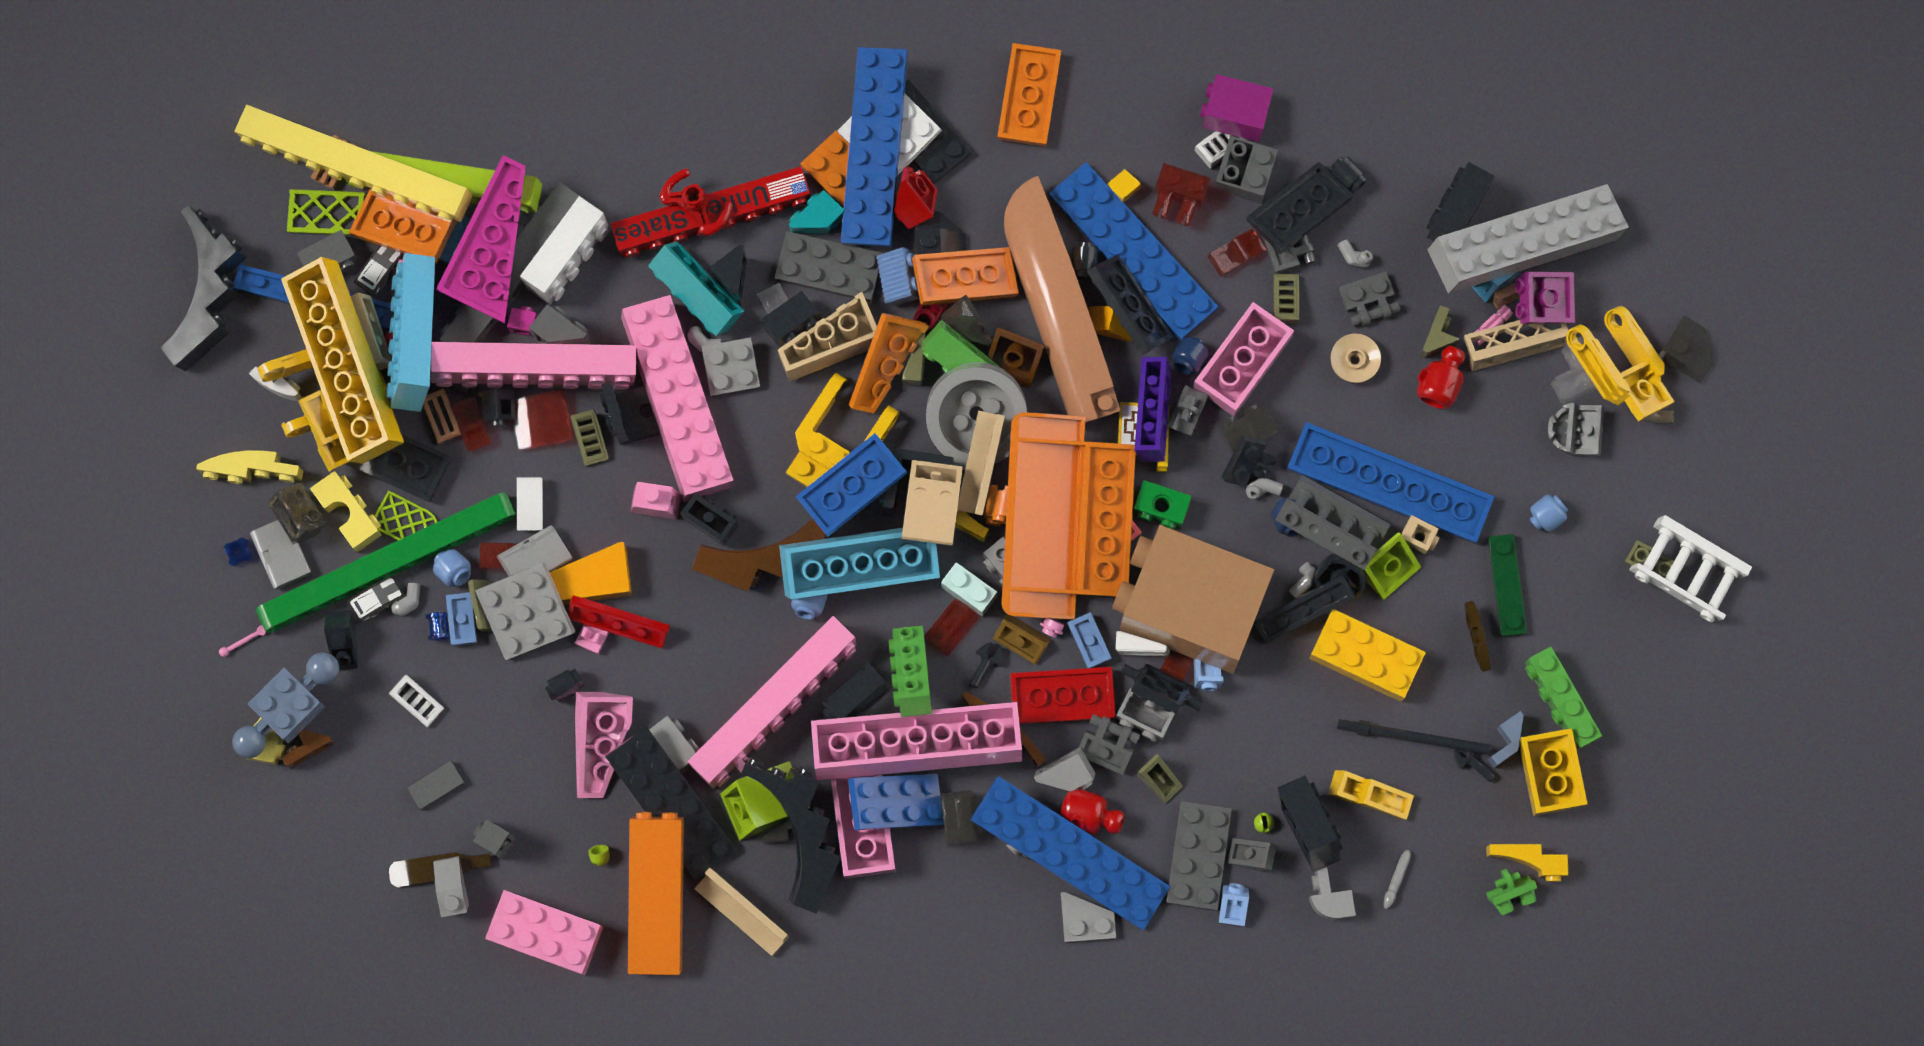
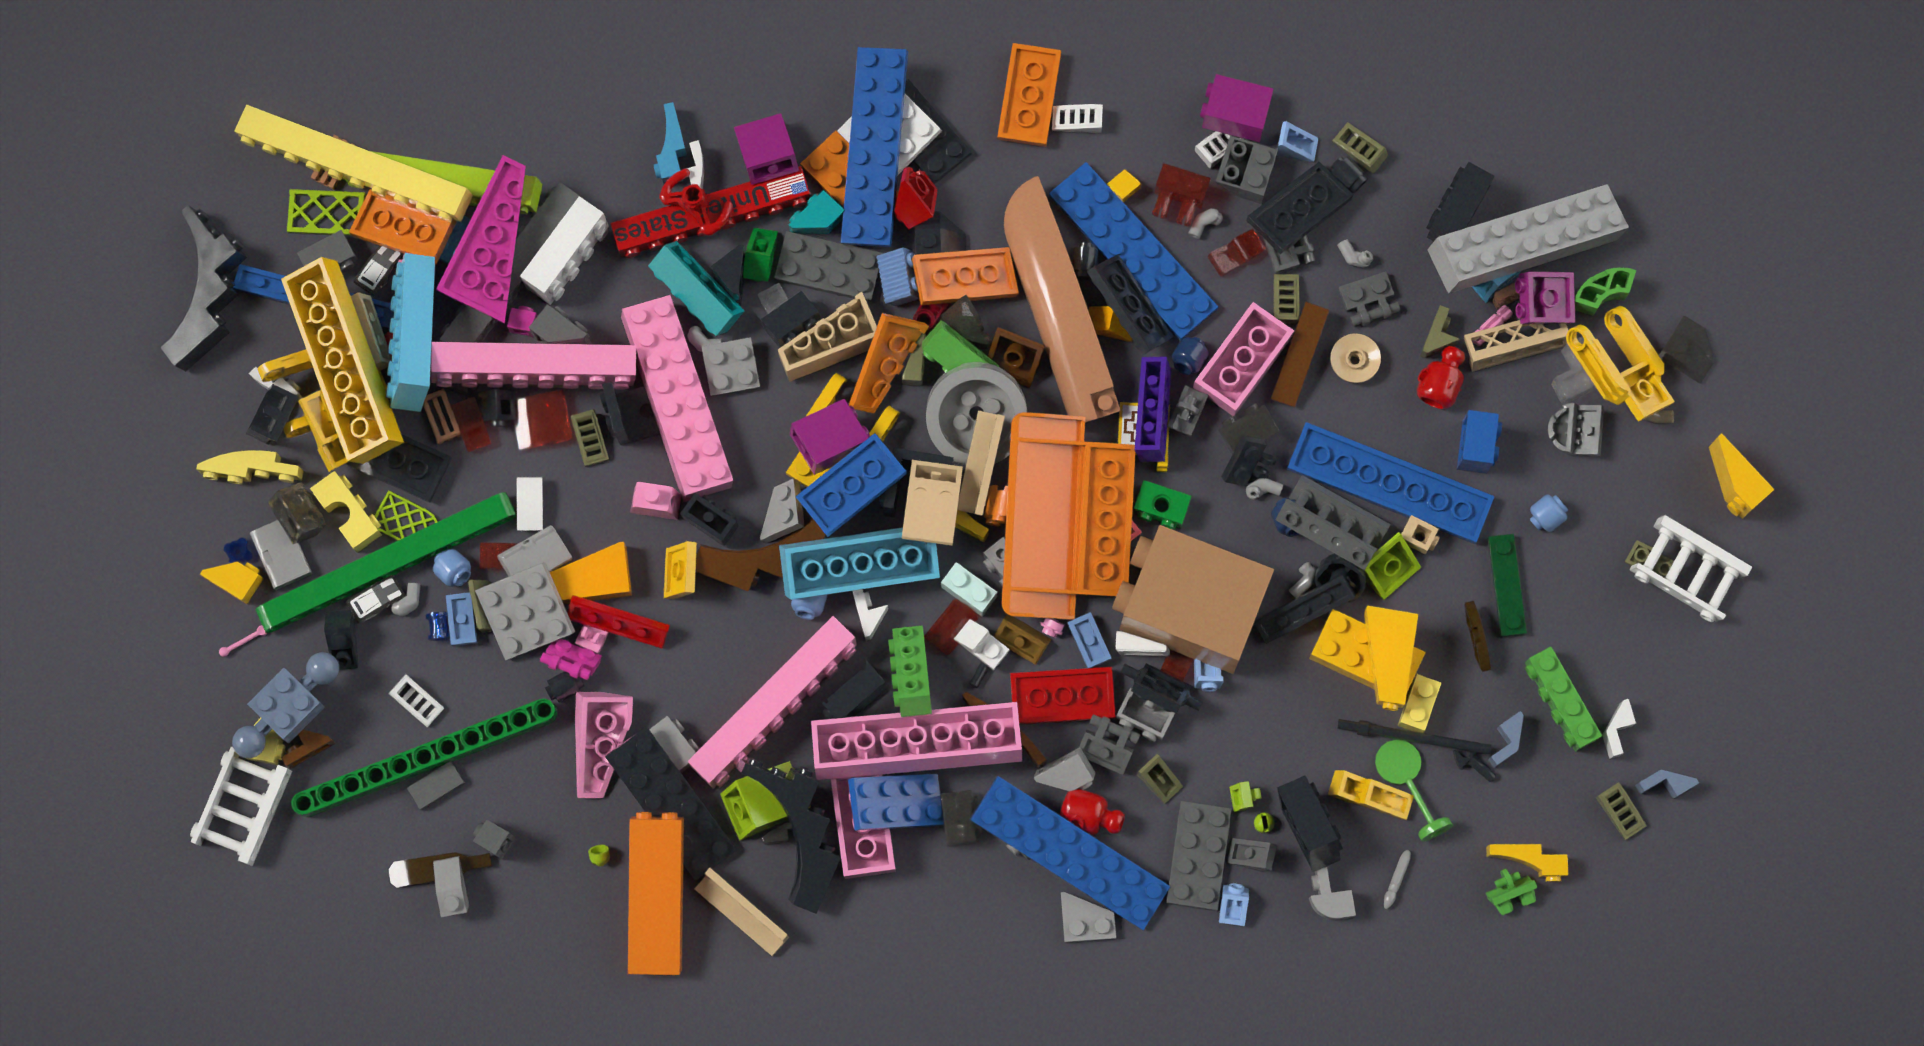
(235, 579): none -> yellow slope
(257, 825): none -> white fence
(272, 414): none -> black window
(412, 757): none -> green beam
(544, 932): bright pink brick -> none
(571, 659): none -> dark pink plate
(672, 148): none -> dark azure slope
(680, 570): none -> yellow tile
(697, 172): none -> white slope
(760, 254): none -> green slope
(766, 148): none -> magenta brick
(784, 512): none -> light grey wing
(828, 435): none -> magenta brick
(869, 618): none -> white slope
(981, 644): none -> white slope
(1086, 109): none -> white slope
(1203, 219): none -> light grey arm
(1243, 796): none -> lime tile
(1296, 143): none -> light blue slope
(1300, 354): none -> reddish brown slope
(1377, 159): none -> olive slope
(1391, 650): none -> yellow slope
(1399, 764): none -> bright green piece
(1419, 704): none -> light yellow piece
(1478, 441): none -> blue brick
(1552, 772): yellow slope -> none
(1604, 287): none -> bright green brick
(1620, 720): none -> white slope
(1629, 806): none -> olive slope
(1674, 783): none -> sand blue slope
(1739, 480): none -> yellow slope

